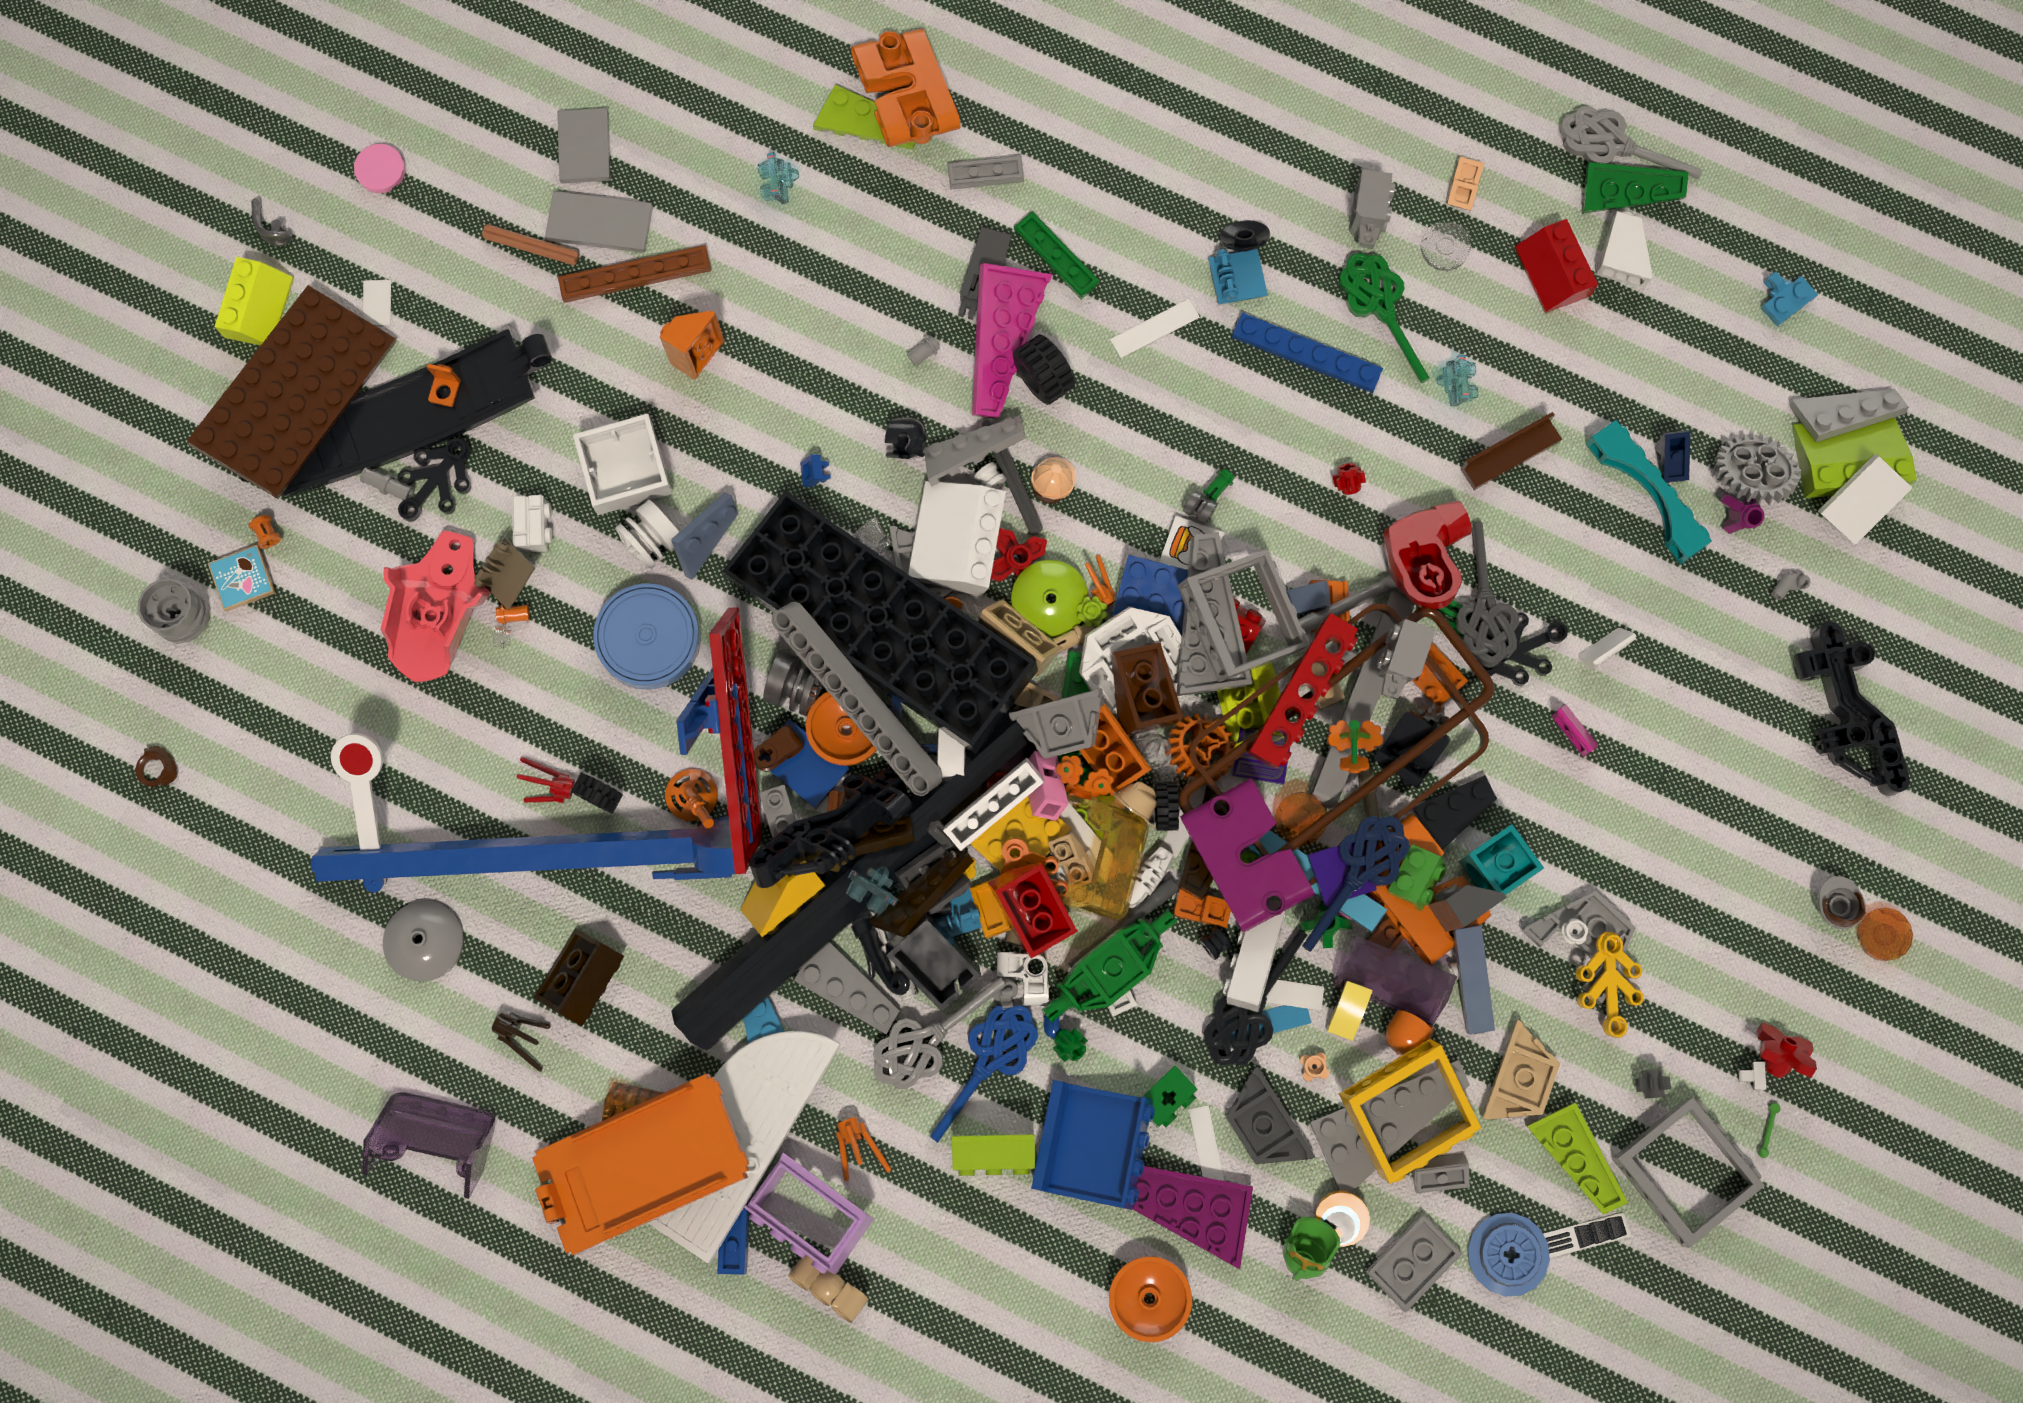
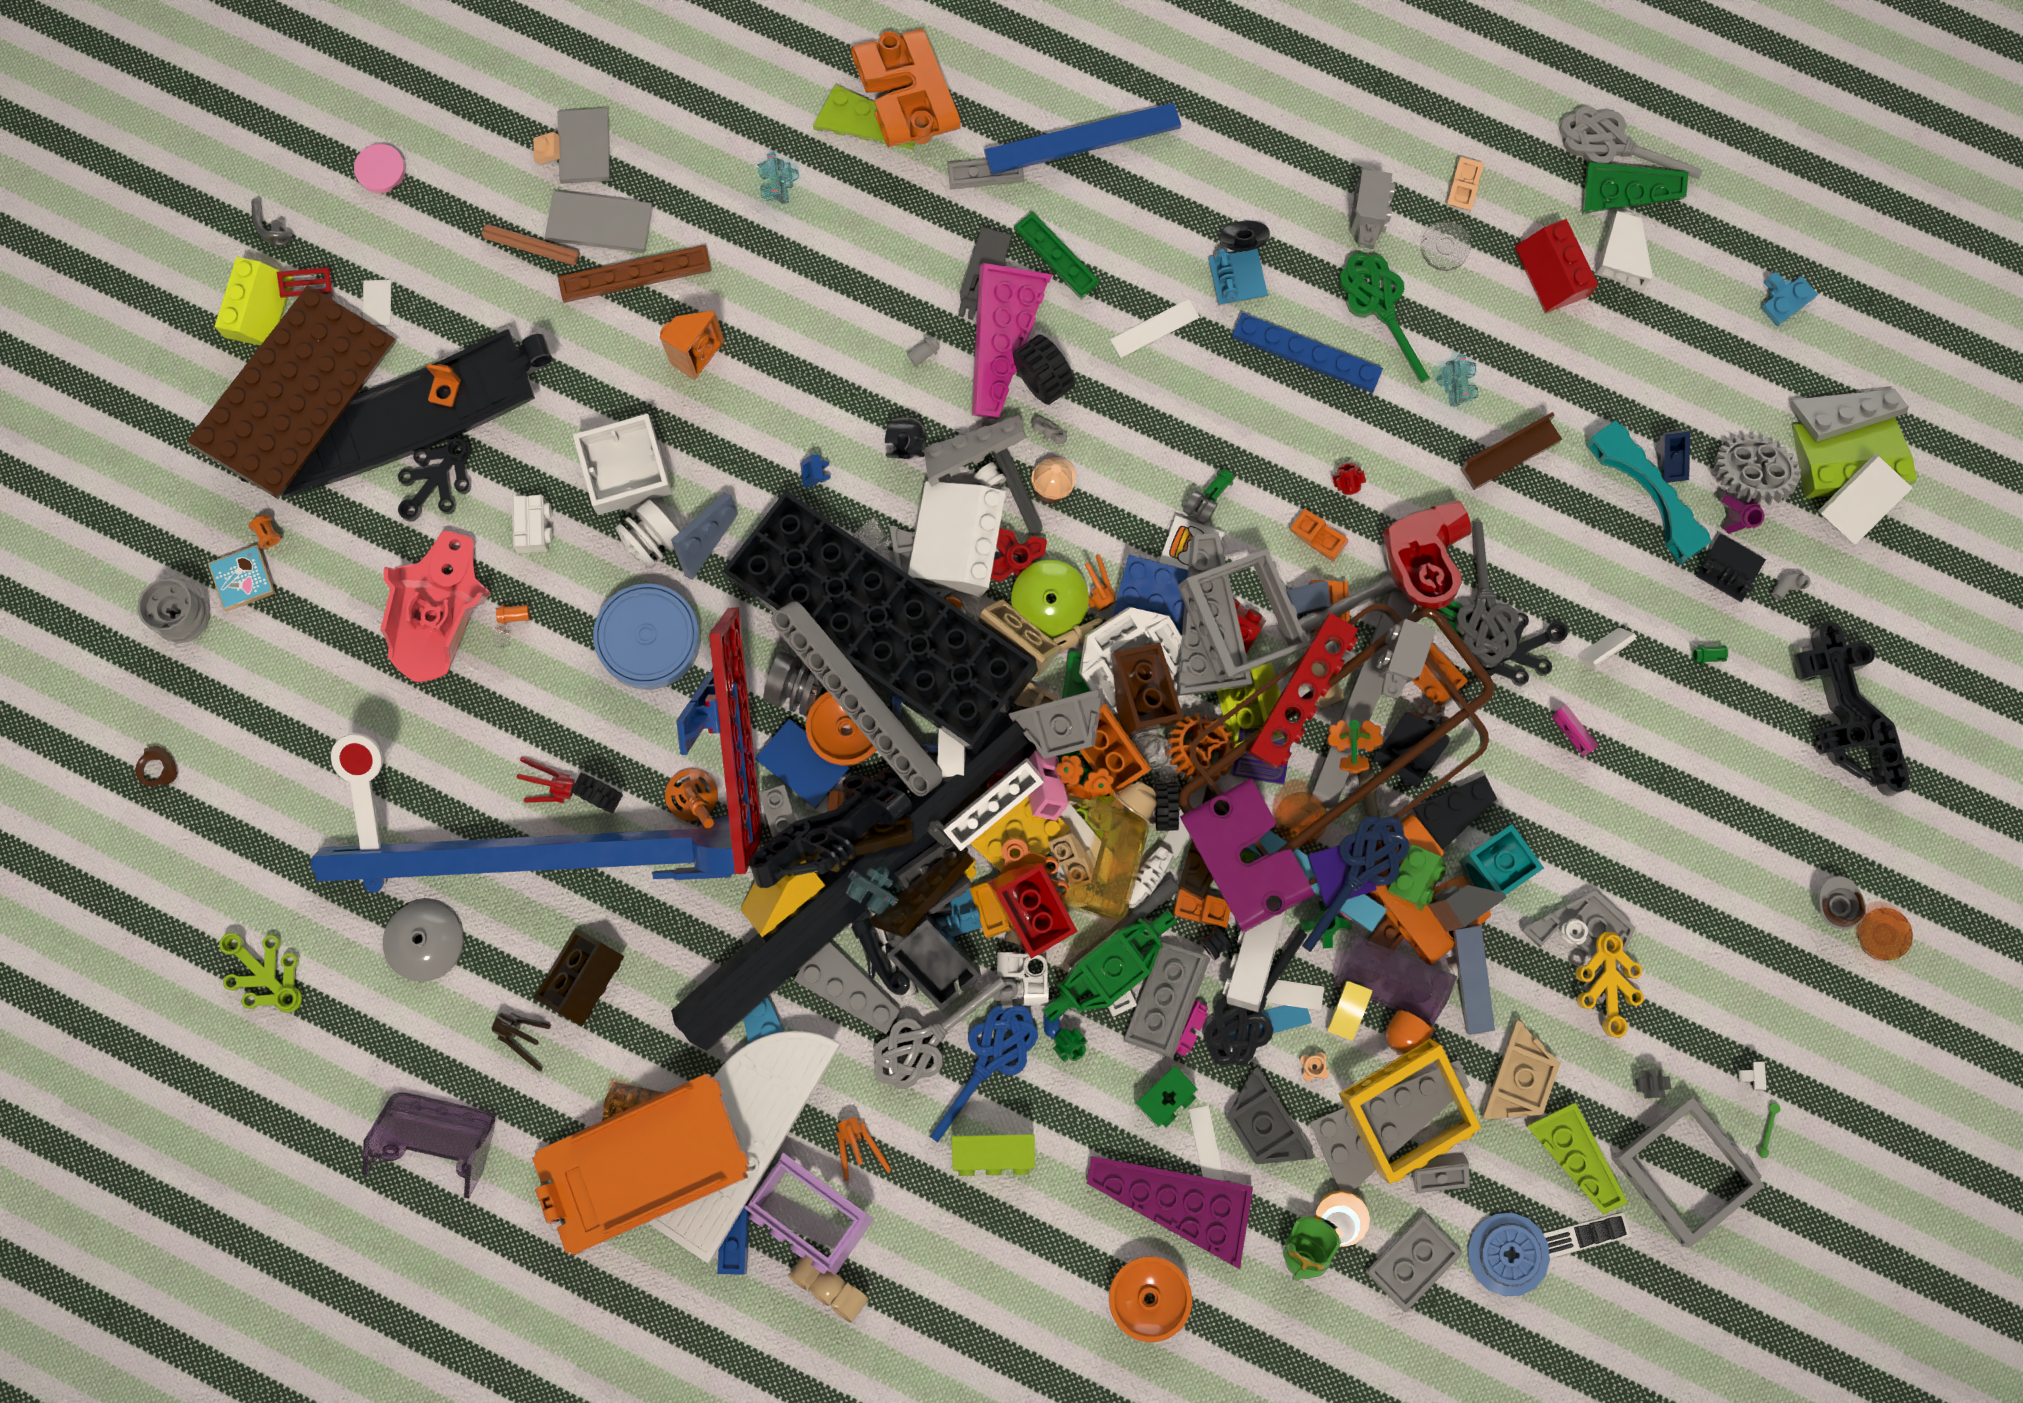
(265, 975): none -> lime plant
(327, 280): none -> red tile
(386, 484): light grey pin -> none
(504, 573): dark tan hinge -> none
(546, 148): none -> light nougat plate
(781, 745): reddish brown piece -> none
(1049, 430): none -> light grey piece
(1082, 138): none -> blue tile
(1092, 611): lime plant -> none
(1093, 1145): blue panel -> none
(1167, 1000): none -> light grey tile
(1196, 1020): none -> dark pink hinge
(1318, 535): none -> orange slope
(1709, 654): none -> green pin
(1731, 568): none -> black hinge
(1785, 1052): red plant -> none

